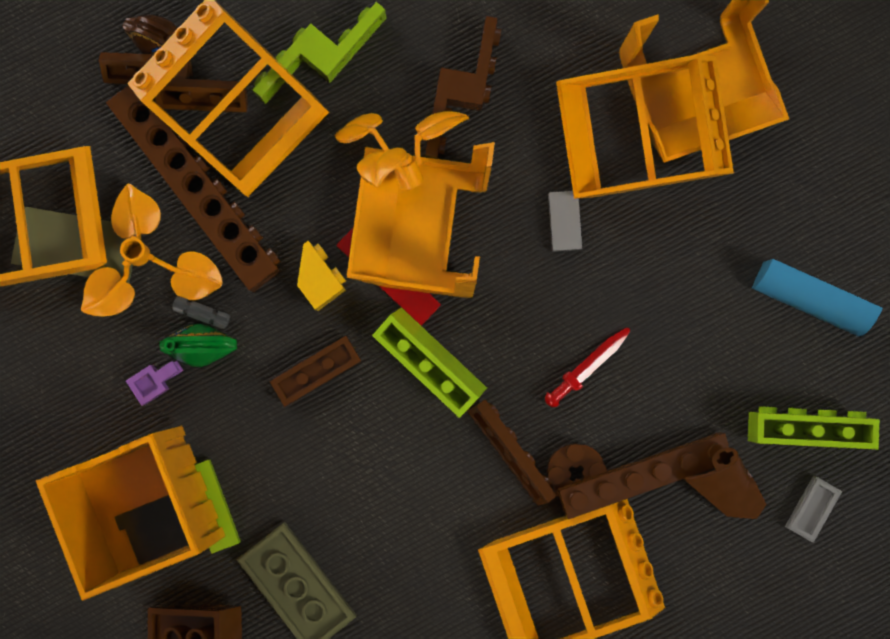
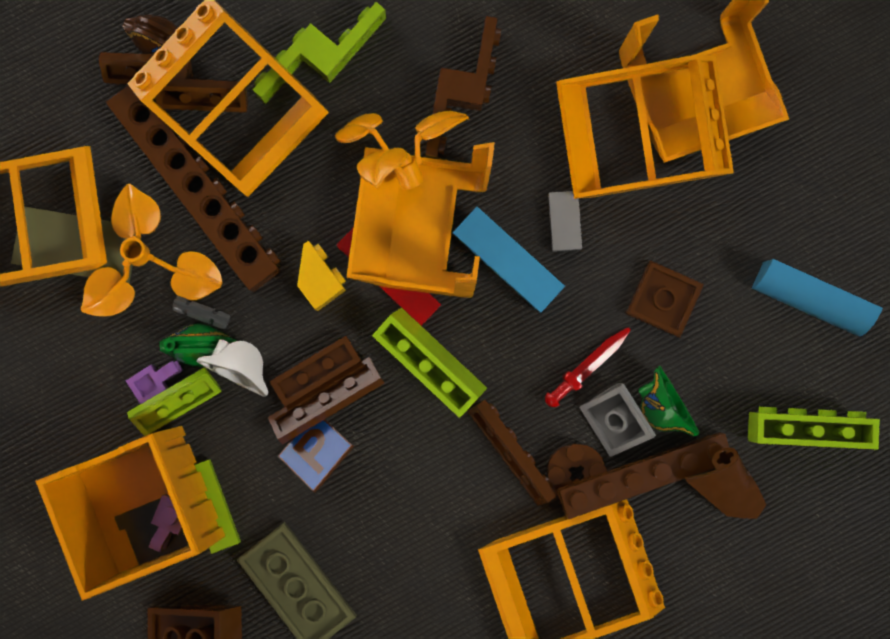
(168, 523): none -> medium lavender plate
(174, 402): none -> lime tile
(238, 363): none -> white hat
(316, 453): none -> piece
(325, 400): none -> reddish brown plate
(508, 259): none -> dark azure brick
(617, 420): none -> light grey slope
(664, 299): none -> reddish brown tile
(664, 407): none -> green hat
(813, 509): light grey tile -> none

